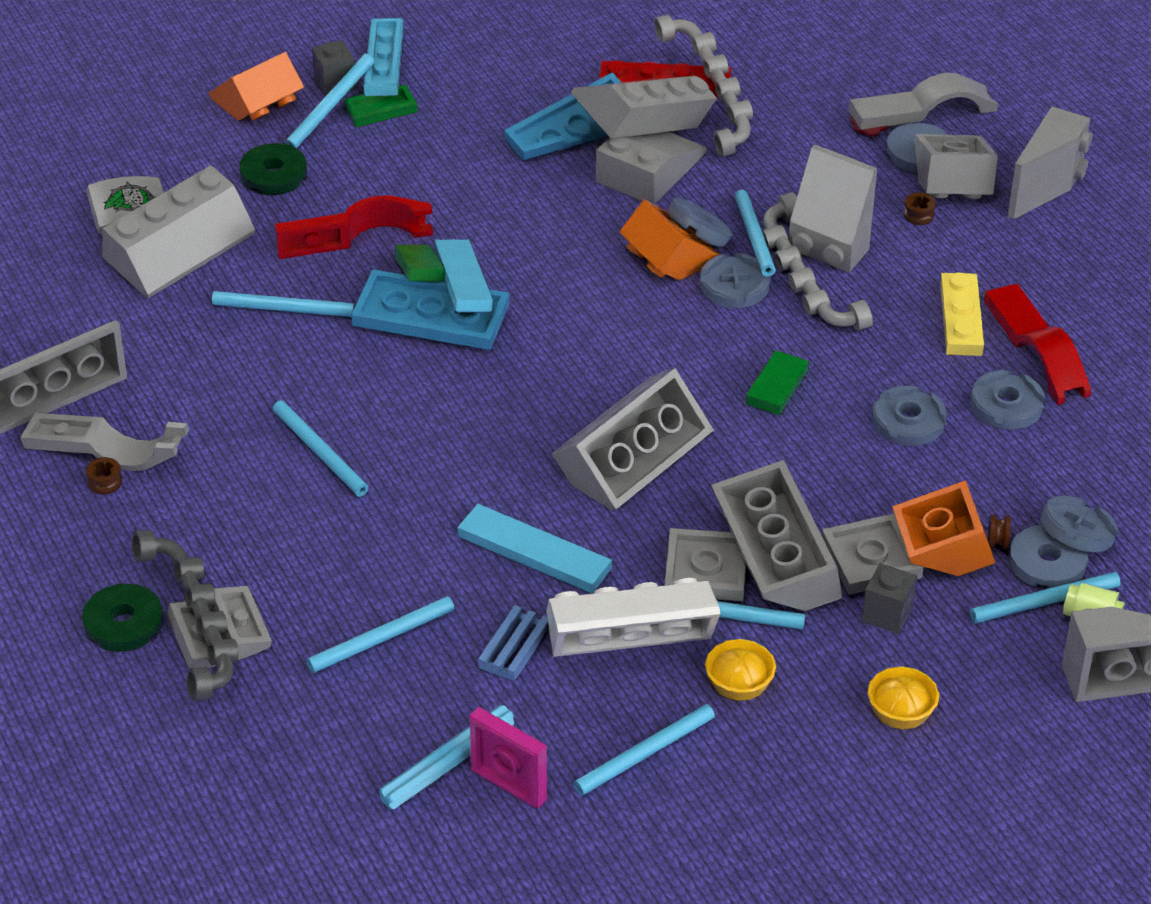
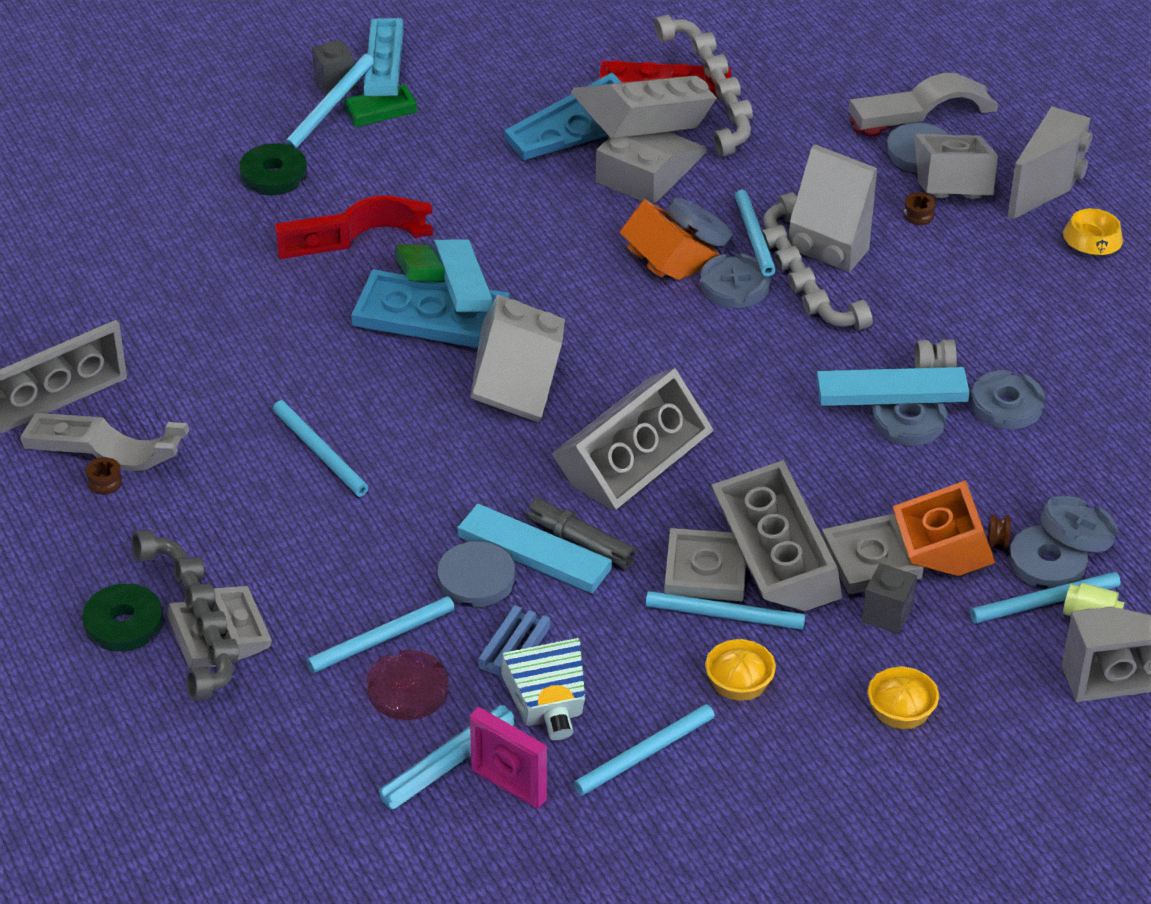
(120, 196): light grey slope -> none
(177, 232): light grey slope -> none
(258, 88): orange slope -> none
(282, 304): medium azure piece -> none
(407, 685): none -> clear pink tile
(476, 573): none -> sand blue tile
(517, 357): none -> light grey slope
(547, 685): none -> torso
(568, 526): none -> dark grey pin
(631, 617): white slope -> none
(777, 382): green tile -> none
(892, 386): none -> medium azure tile
(935, 354): none -> light grey wheel
(961, 314): light yellow plate -> none
(1053, 344): red piece -> none
(1093, 232): none -> yellow hat

